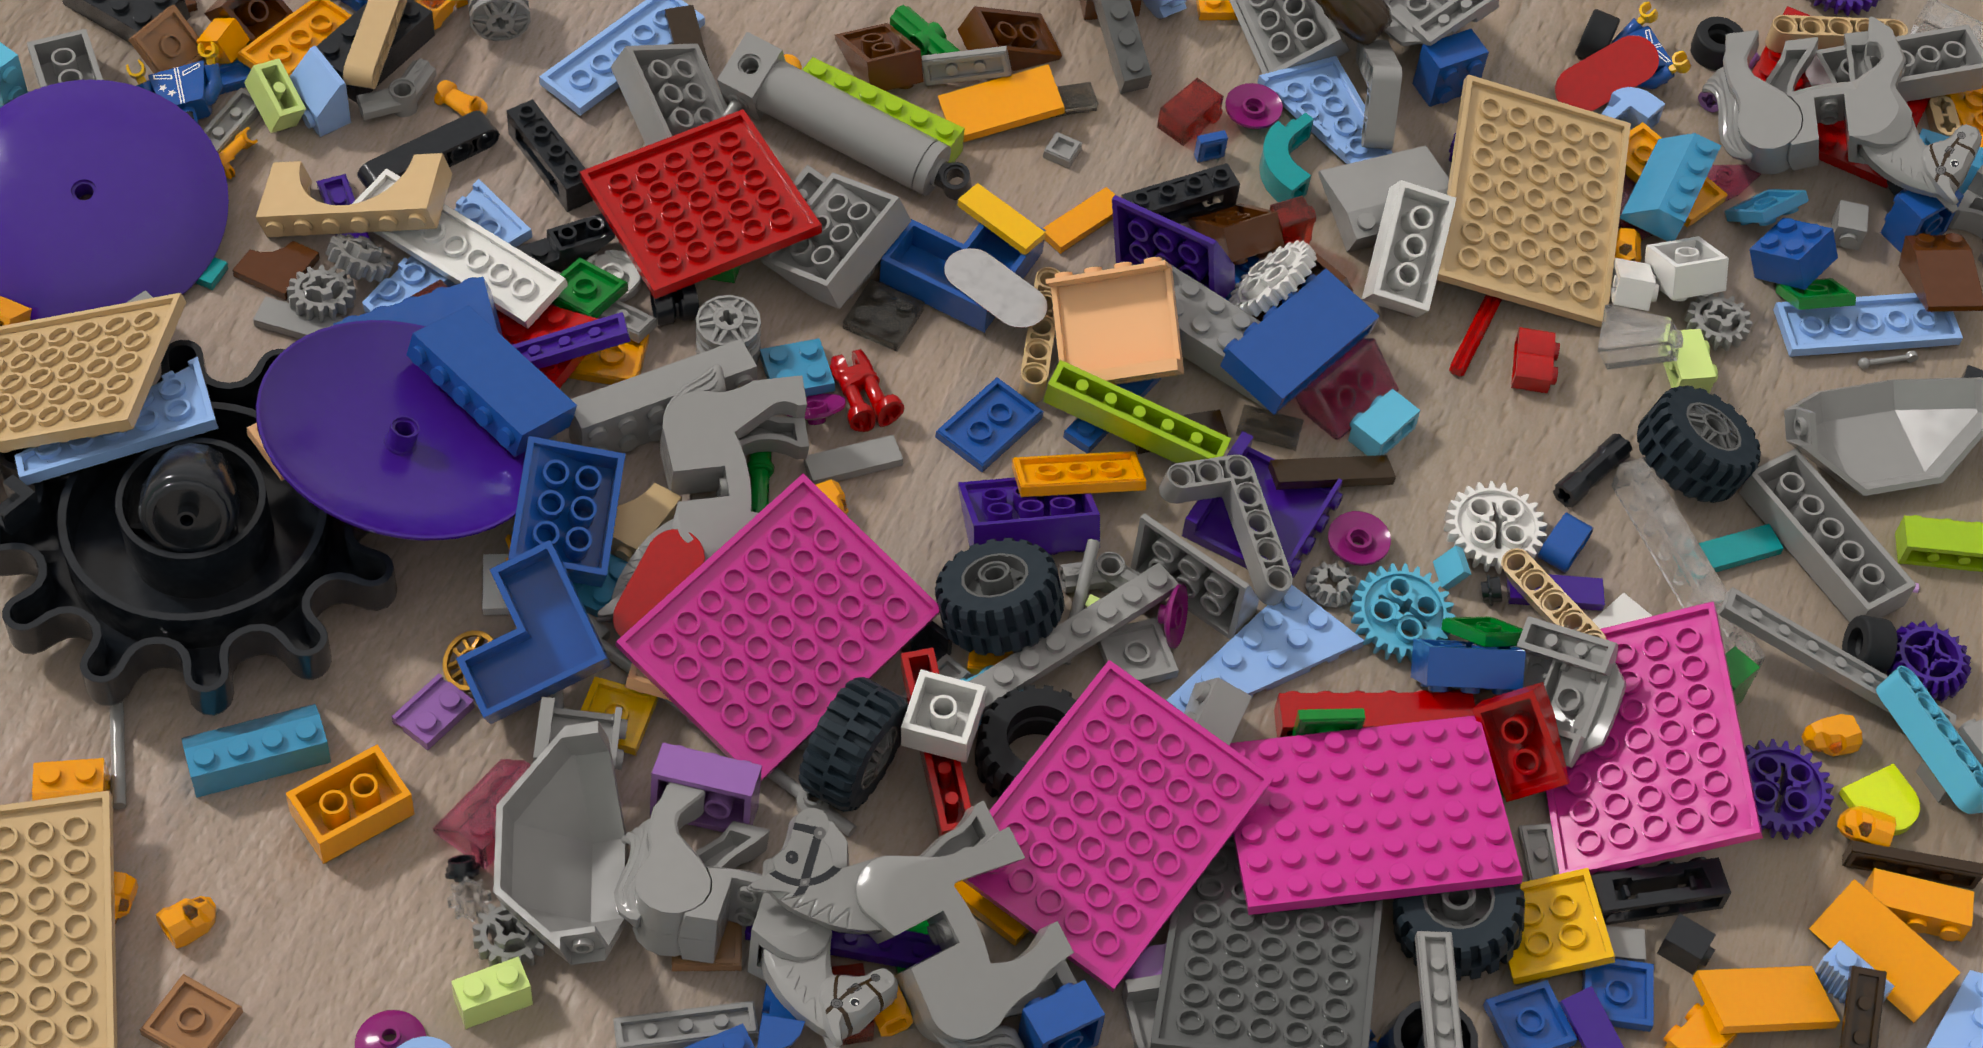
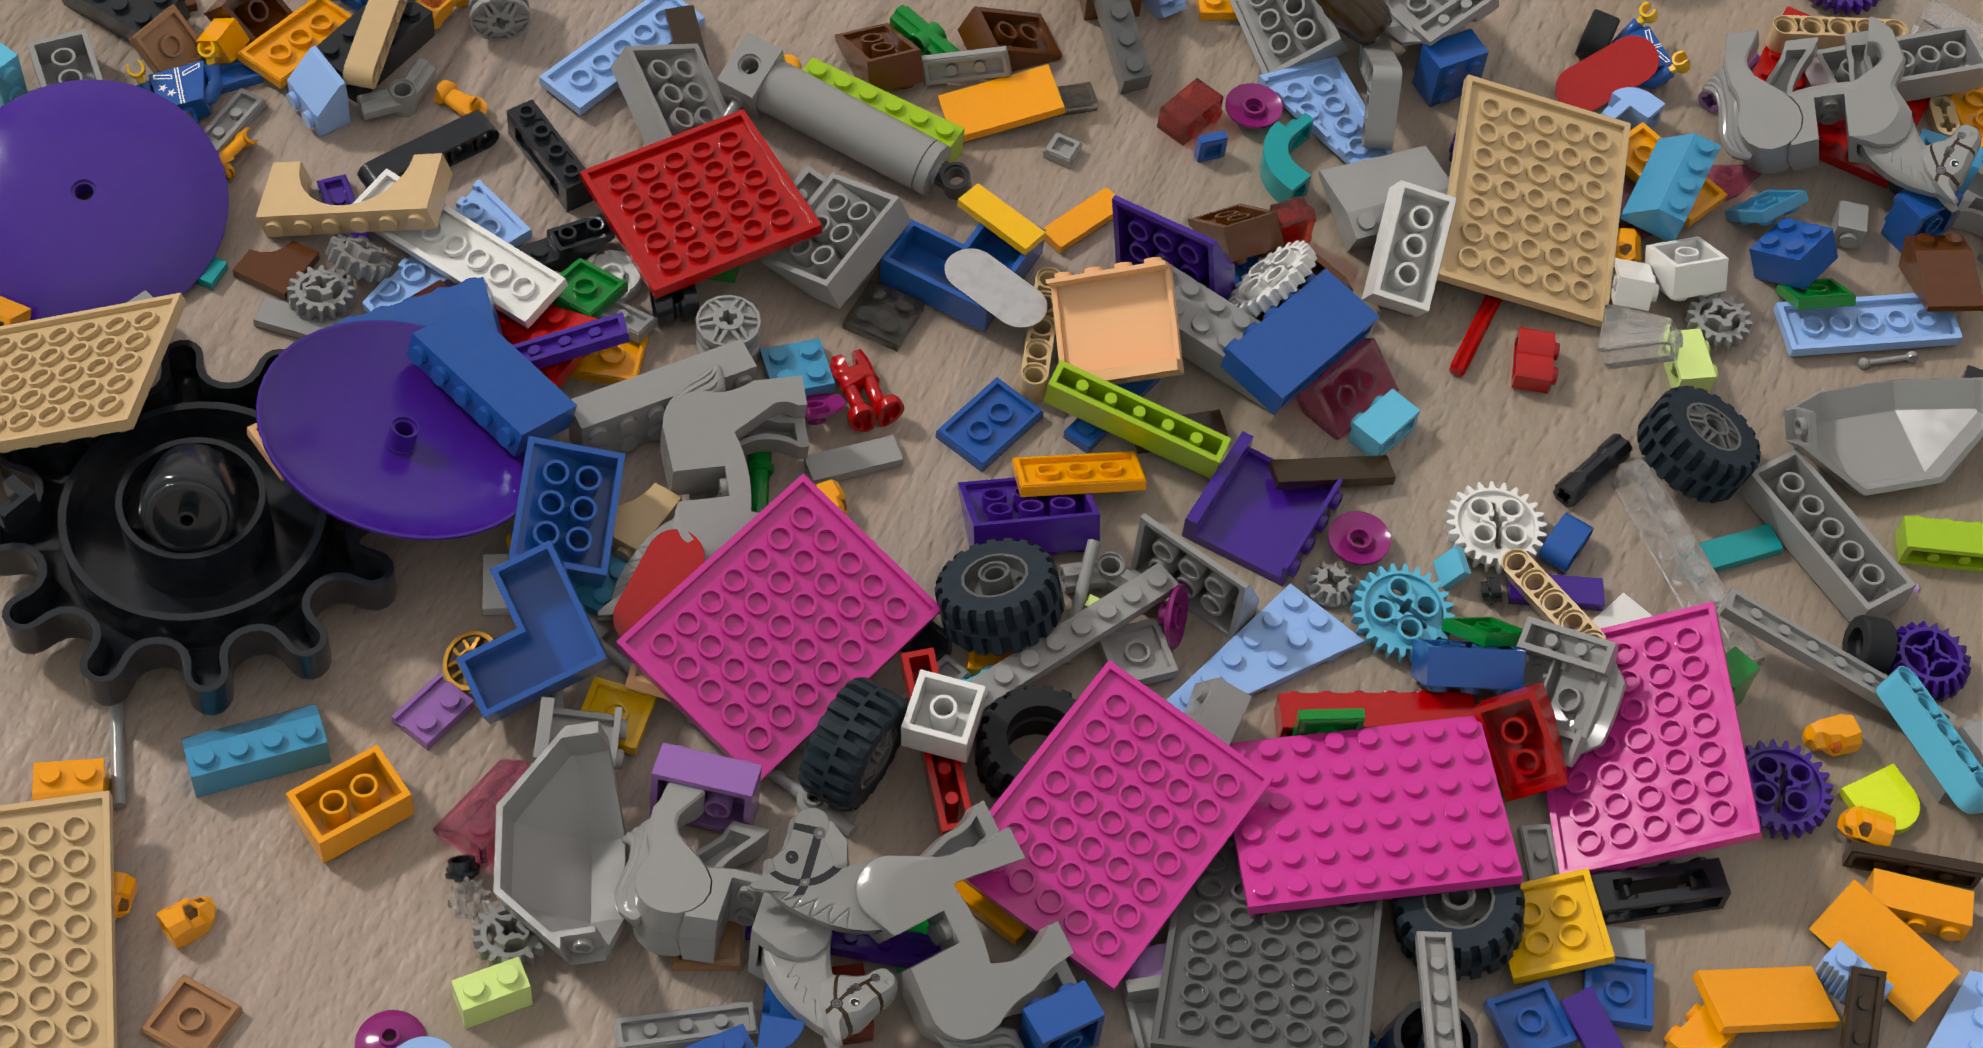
(171, 412): light blue wing -> none
(275, 95): yellowish green brick -> none
(895, 1017): light orange rock -> none
(1183, 196): black brick -> none
(1242, 515): light grey beam -> none
(1269, 428): clear smoke plate -> none
(1687, 944): black brick -> none
(1710, 39): black tyre -> none

